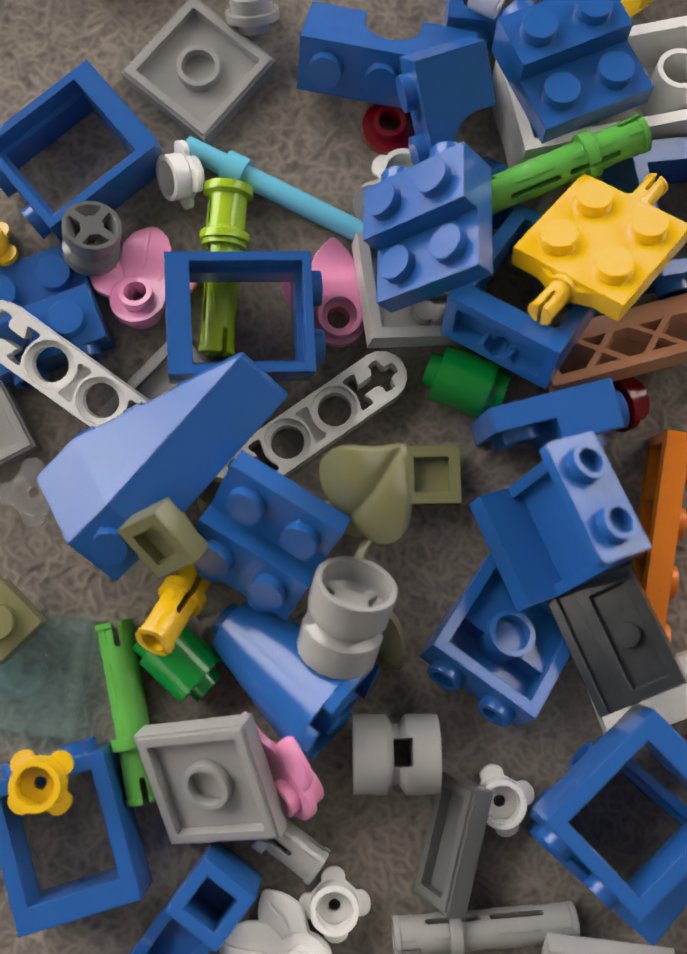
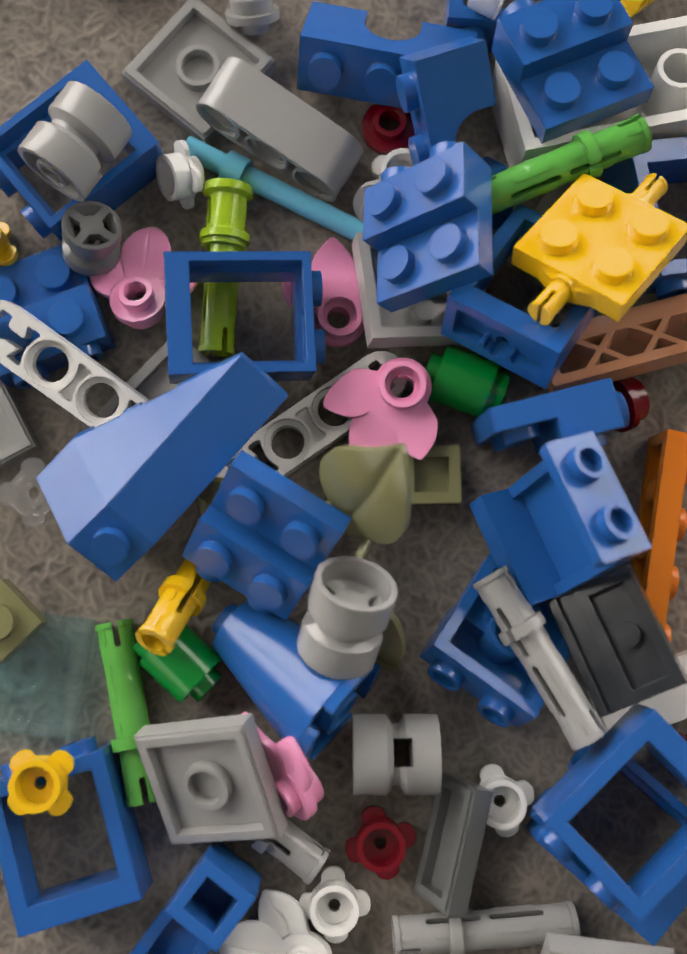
(78, 138): none -> light grey wheel
(163, 537): olive plate -> none
(280, 129): none -> light grey beam
(378, 414): none -> bright pink plate
(384, 859): none -> dark red plate
(545, 666): none -> light grey pin

